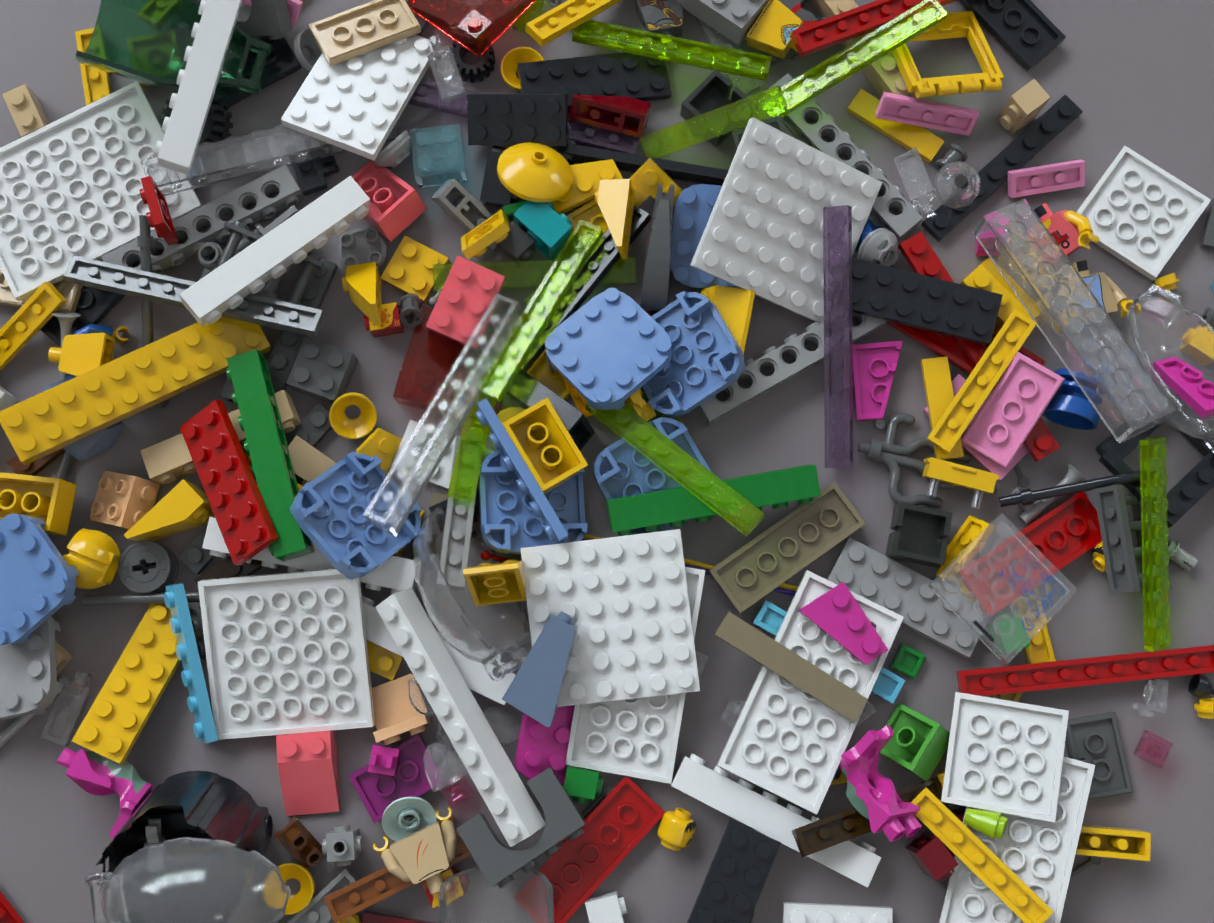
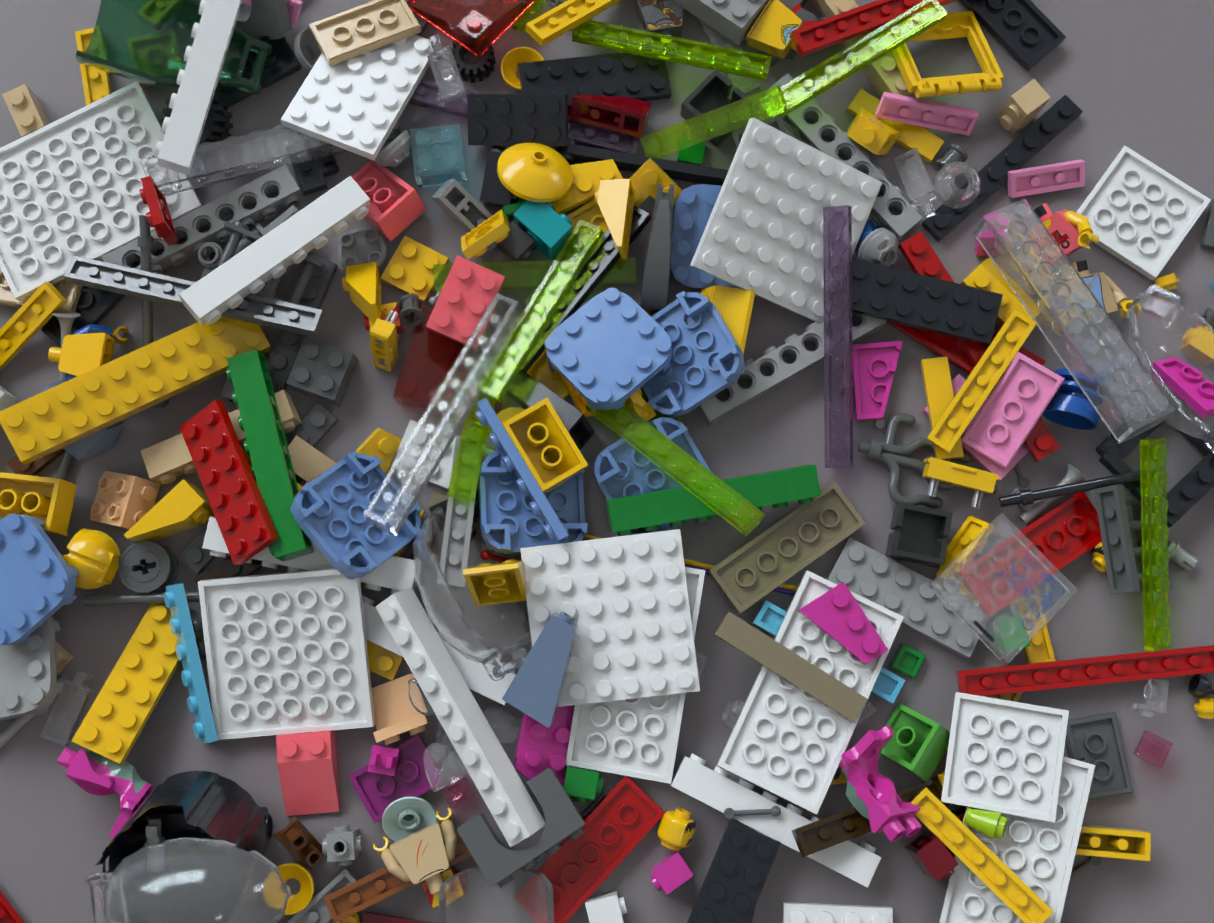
(353, 427): yellow piece -> none
(385, 342): none -> yellow piece
(670, 873): none -> dark pink brick
(693, 154): none -> green tile
(729, 813): none -> dark grey hinge
(872, 132): none -> yellow torso

